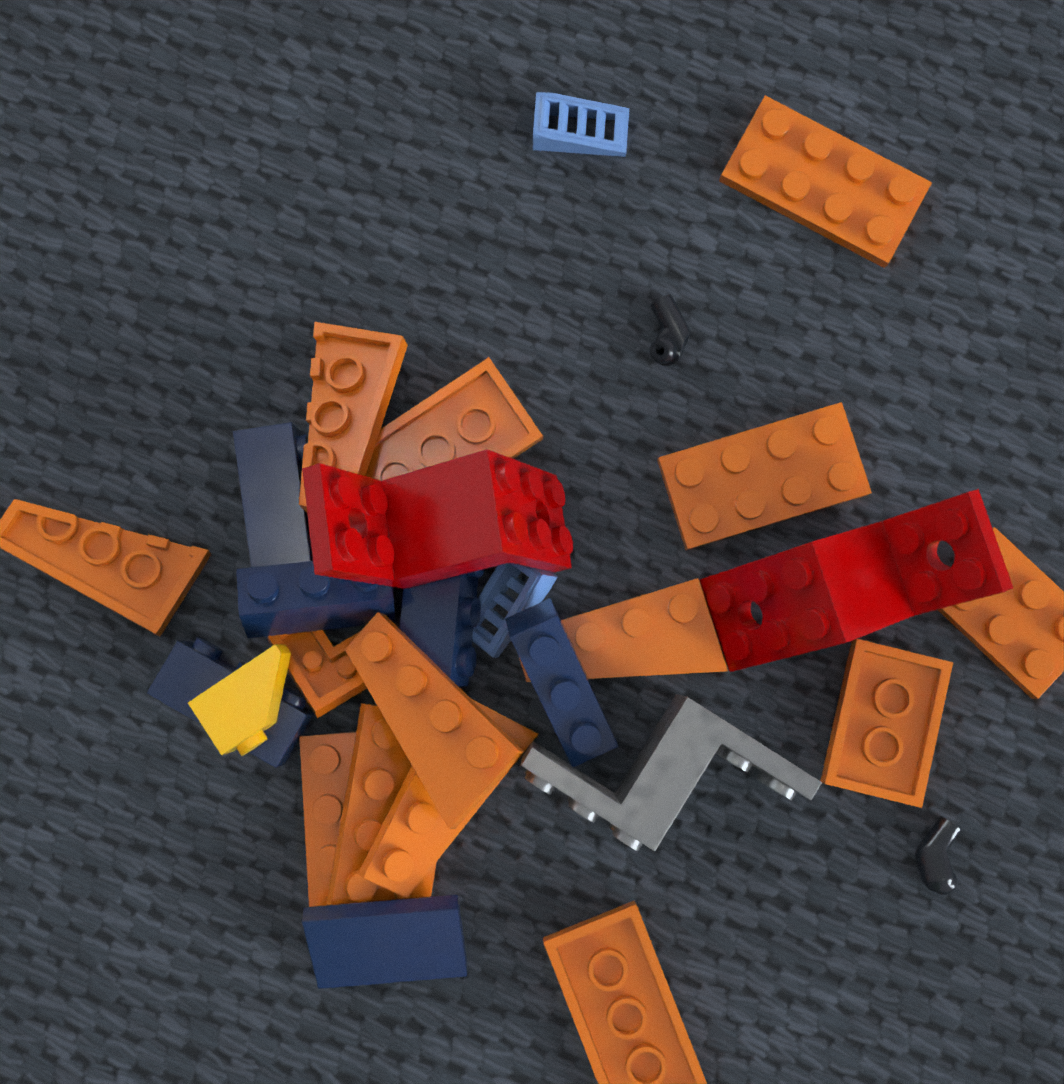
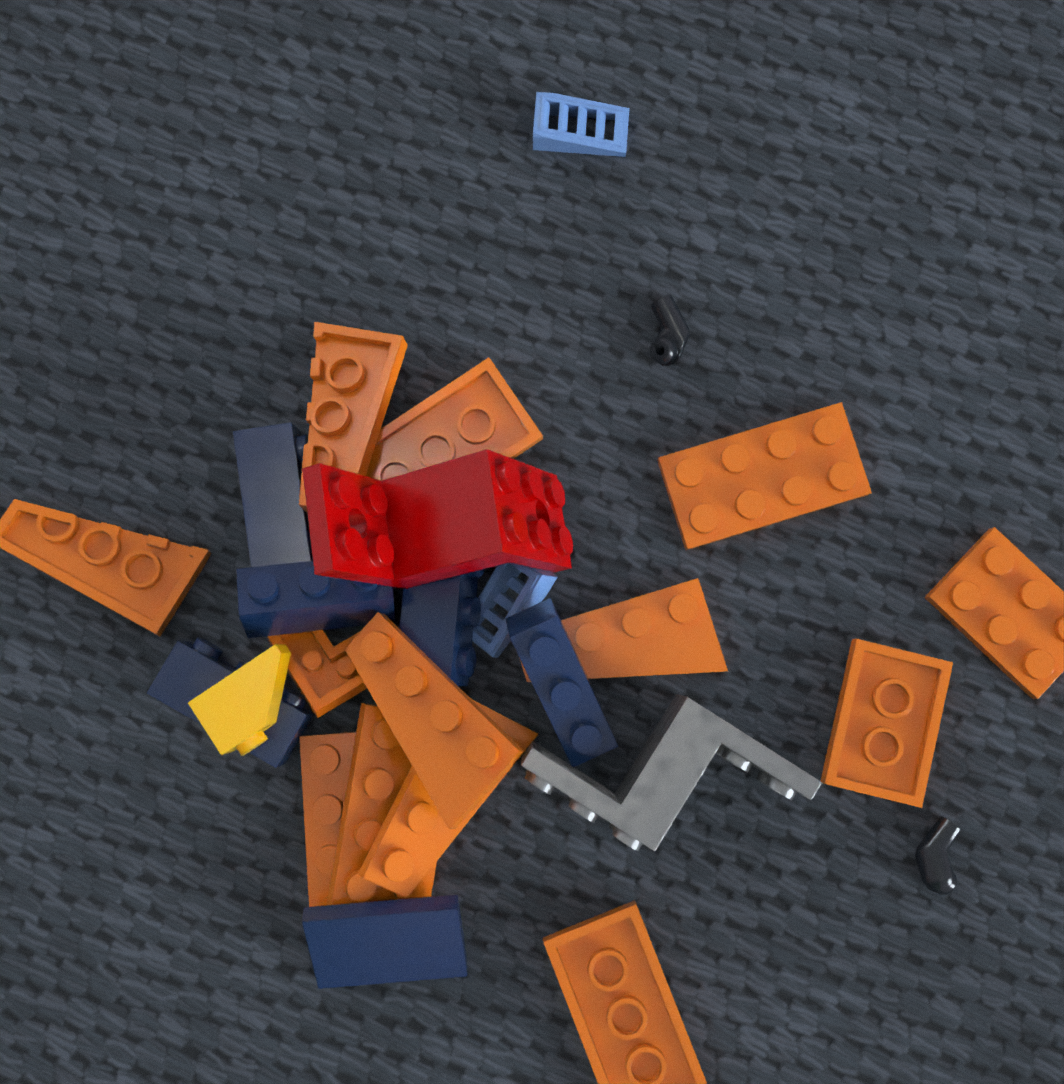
(825, 181): orange plate -> none
(856, 582): red bracket -> none

